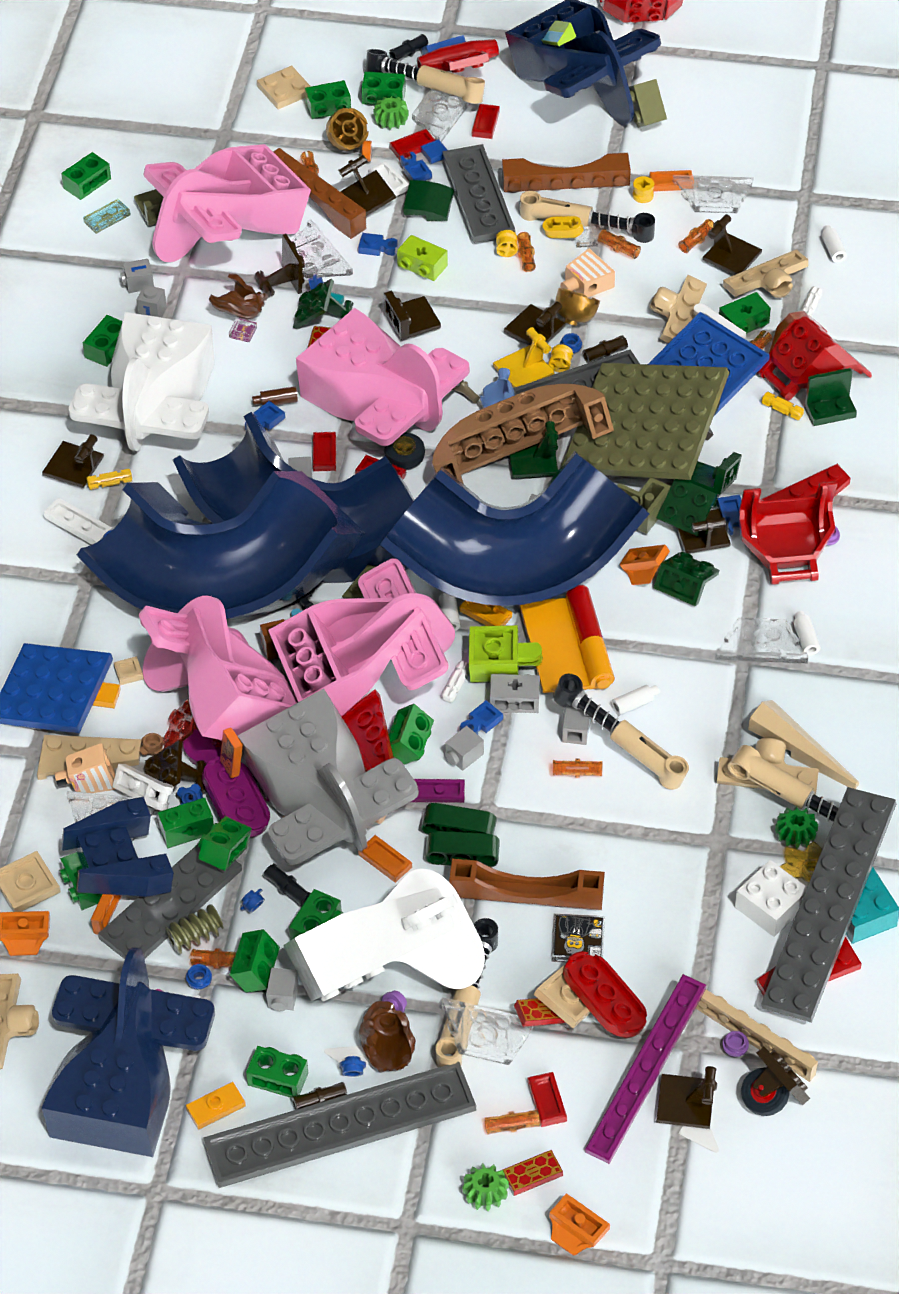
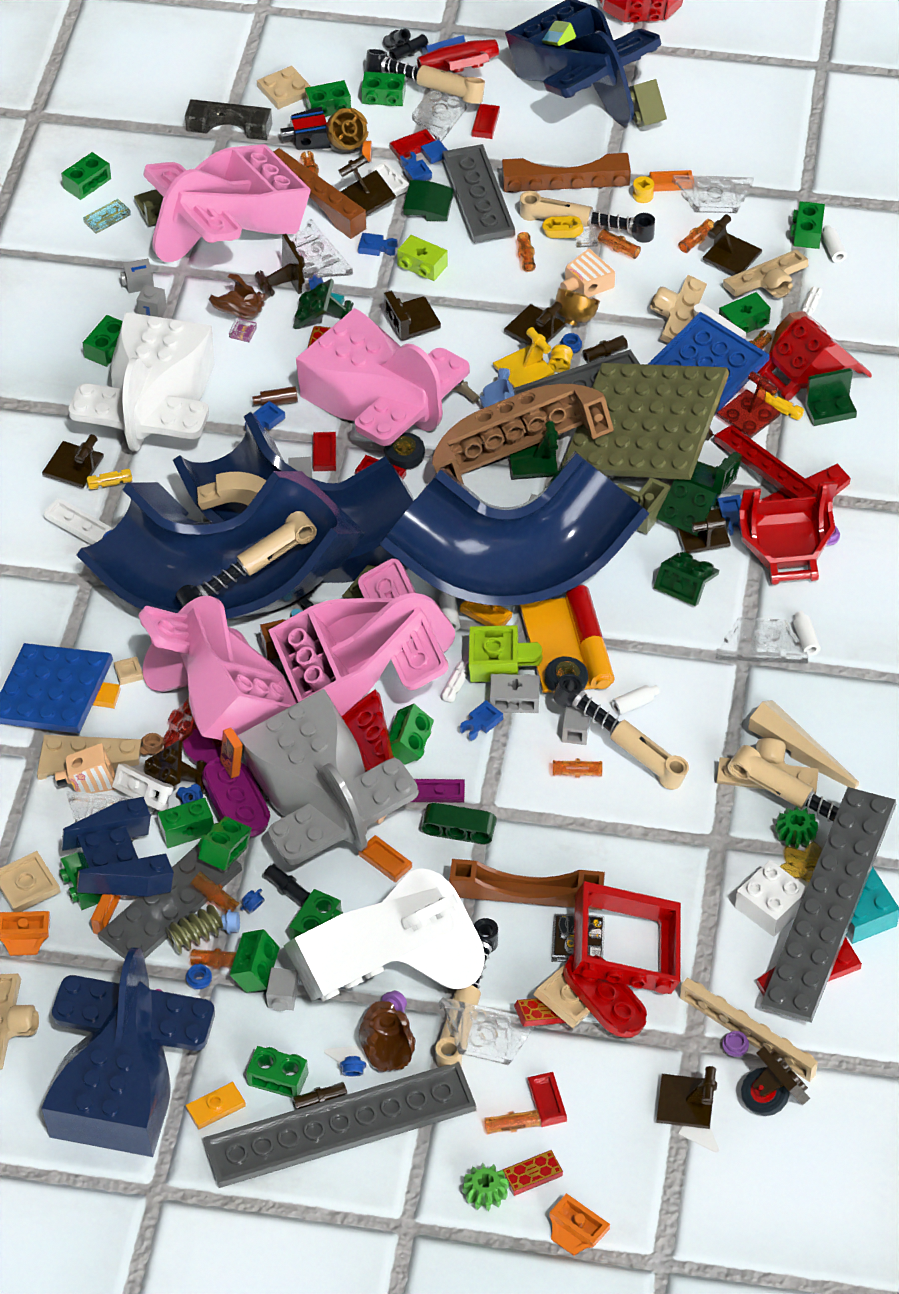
(205, 115): none -> clear smoke arch
(214, 892): none -> clear orange pin
(230, 487): none -> tan arch
(231, 921): none -> light blue plate
(296, 530): none -> tan piece
(307, 130): none -> black torso
(391, 112): bright green gear -> none
(396, 38): none -> black pin
(445, 846): dark green beam -> none
(464, 748): light grey brick -> none
(506, 243): yellow wheel -> none
(564, 665): none -> black wheel
(643, 563): orange slope -> none
(645, 1069): magenta tile -> none
(663, 911): none -> red piece
(749, 410): none -> clear red plate
(764, 463): none -> red plate
(808, 224): none -> green brick

